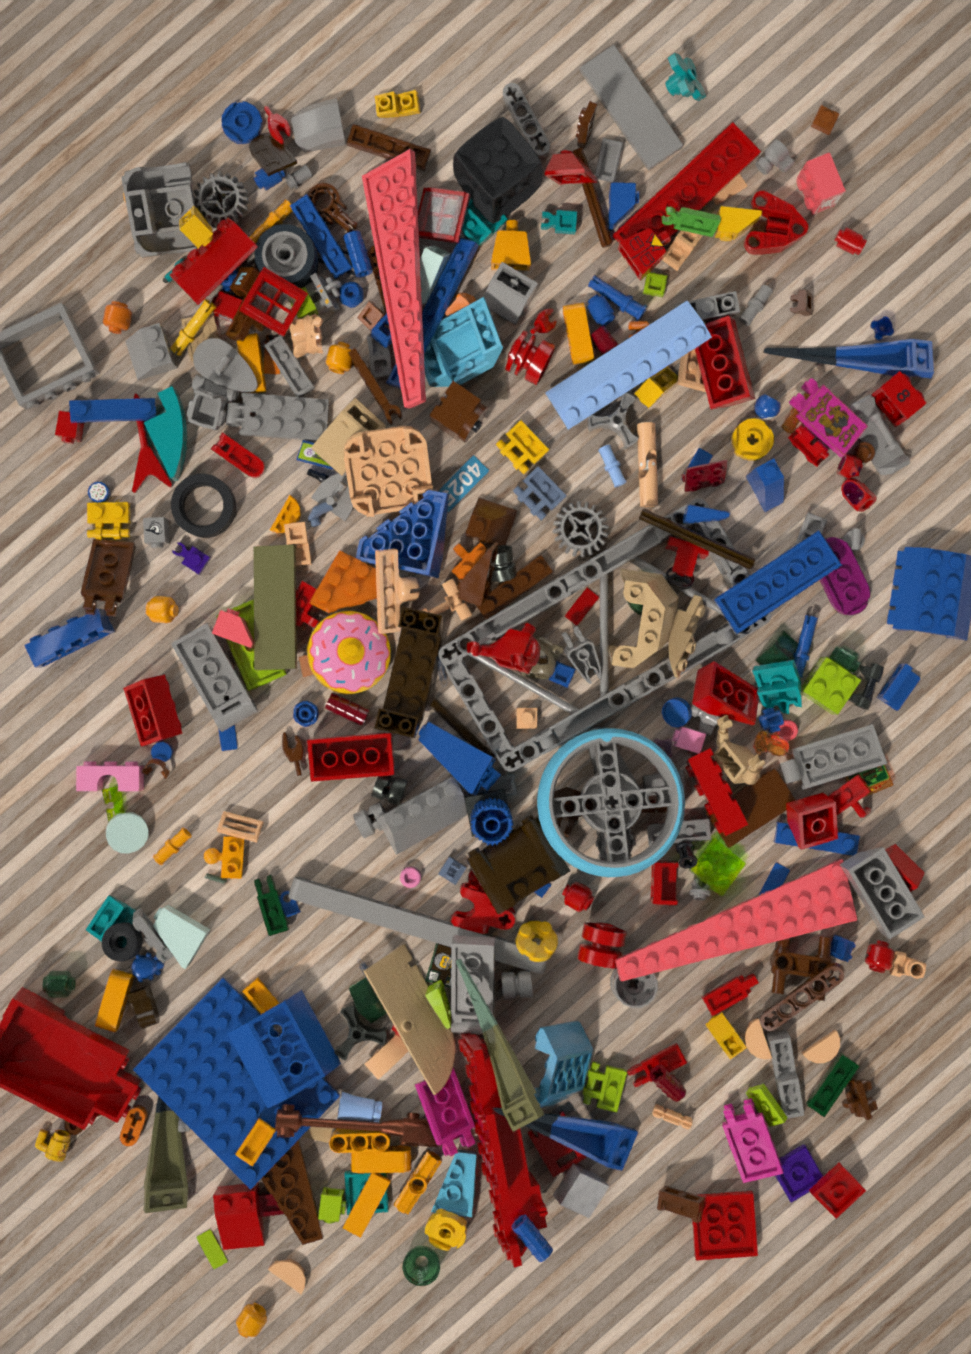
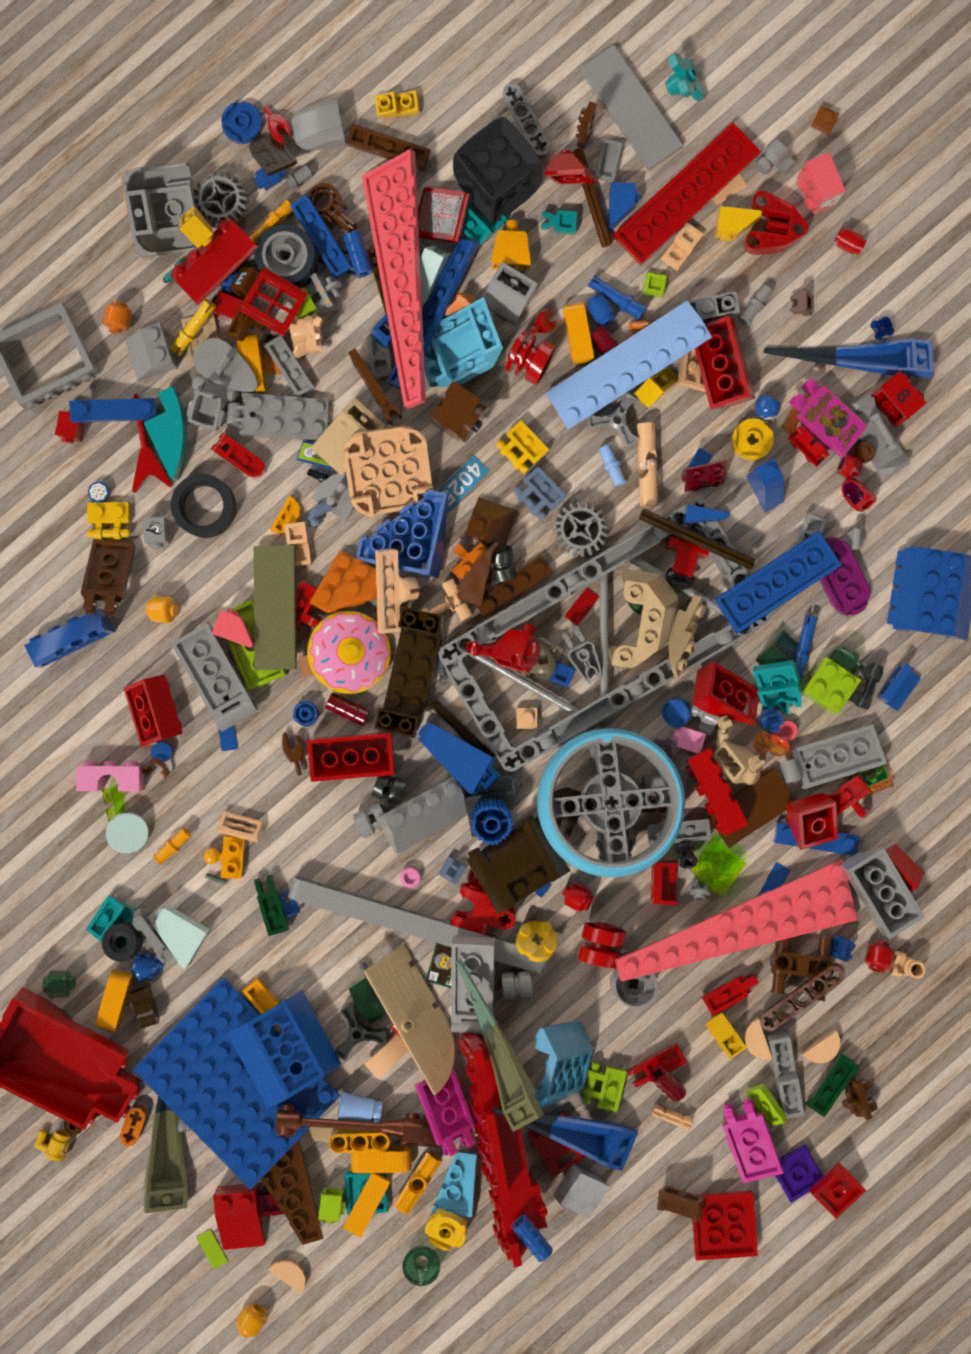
(193, 559): dark purple plate -> none
(255, 1142): light orange tile -> none
(338, 358): light orange head -> none
(355, 299): blue plate -> none
(370, 315): plate -> none
(438, 999): lime slope -> none
(644, 251): red torso -> none
(692, 221): bright green plate -> none

